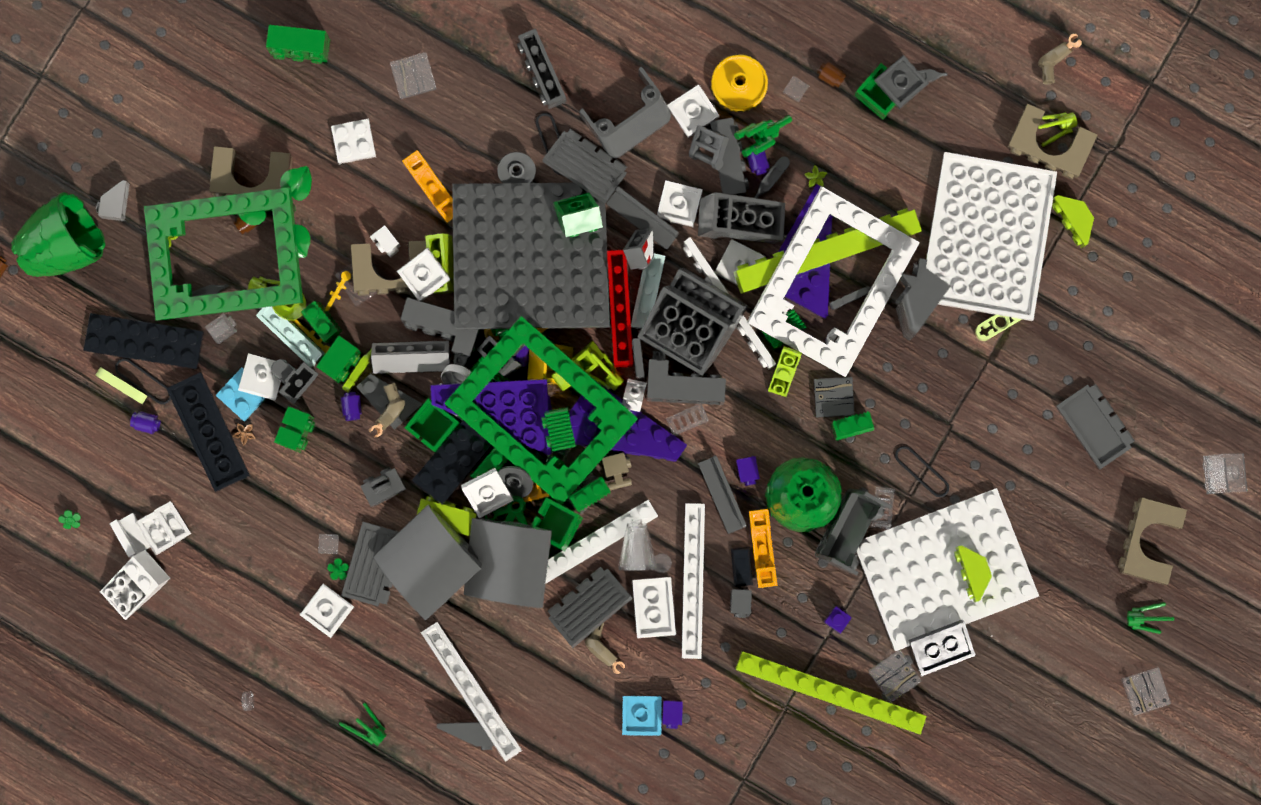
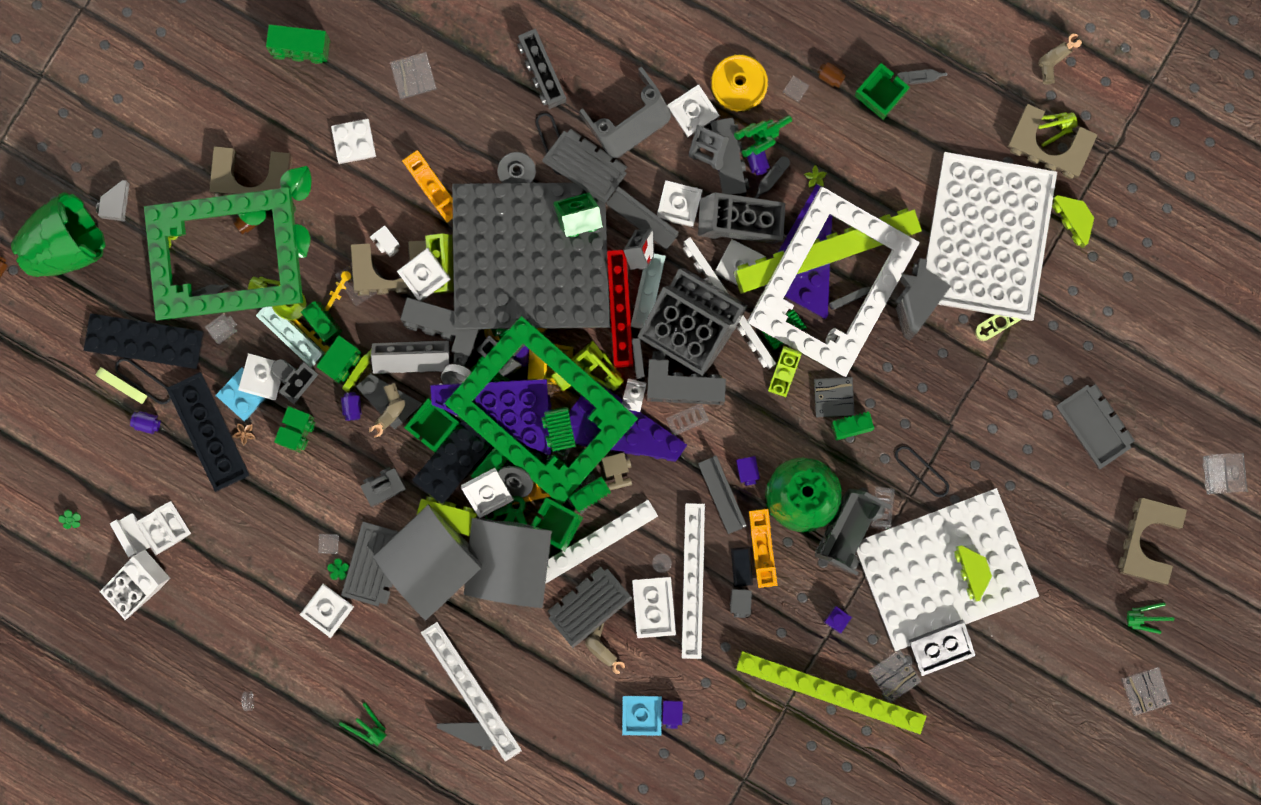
(637, 548): clear cone -> none
(901, 82): dark grey tile -> none

